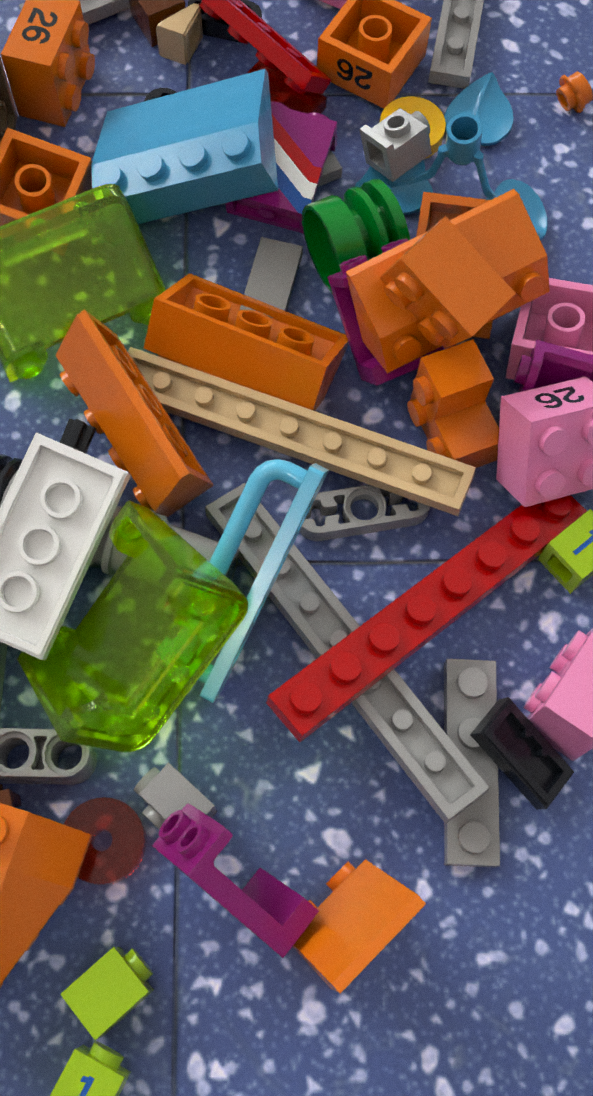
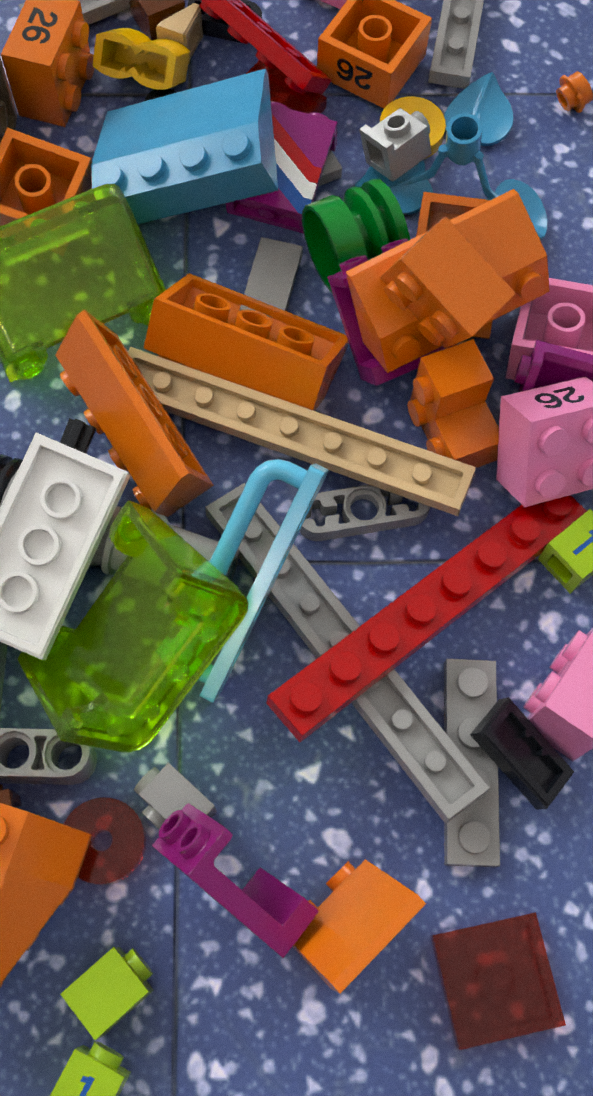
(150, 62): none -> yellow brick
(497, 981): none -> clear red tile

